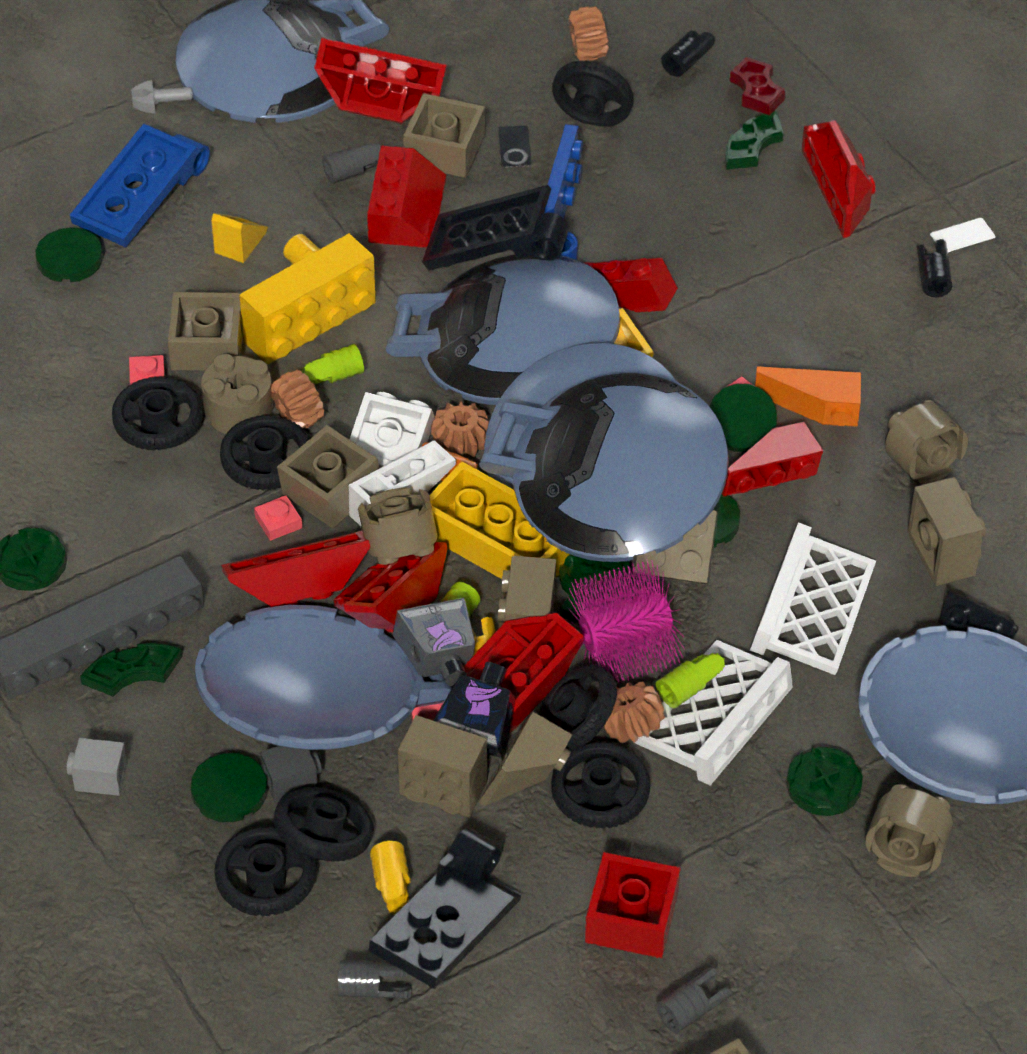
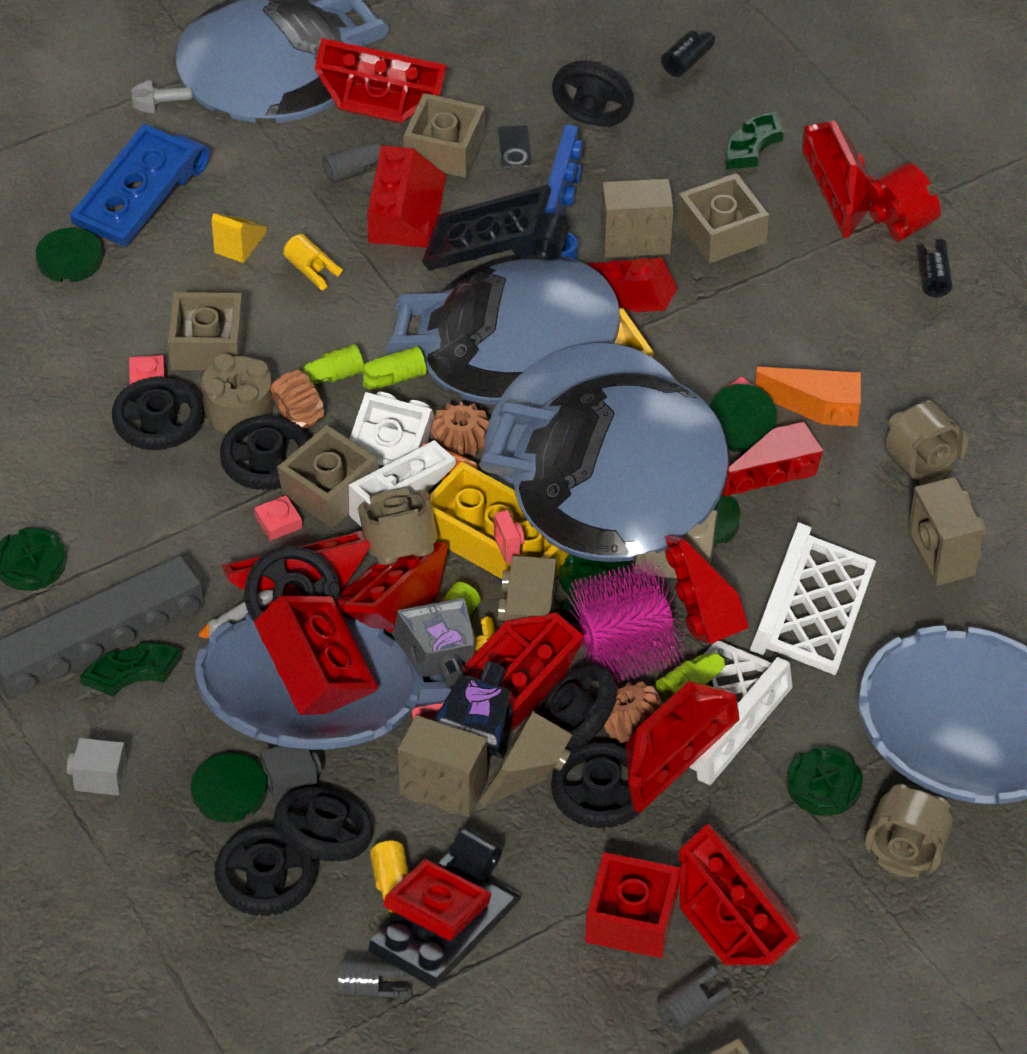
(235, 614): none -> light grey piece
(272, 566): none -> black wheel
(307, 298): yellow brick -> none
(314, 653): none -> red slope
(394, 368): none -> lime hinge
(437, 899): none -> red tile
(507, 535): none -> coral plate
(588, 33): nougat gear -> none
(636, 217): none -> dark tan brick
(676, 738): none -> red wedge
(710, 601): none -> red slope
(722, 218): none -> dark tan brick
(732, 903): none -> red wedge
(759, 90): dark red tile -> none
(903, 201): none -> red brick
(963, 613): black hinge -> none
(964, 234): white sticker -> none

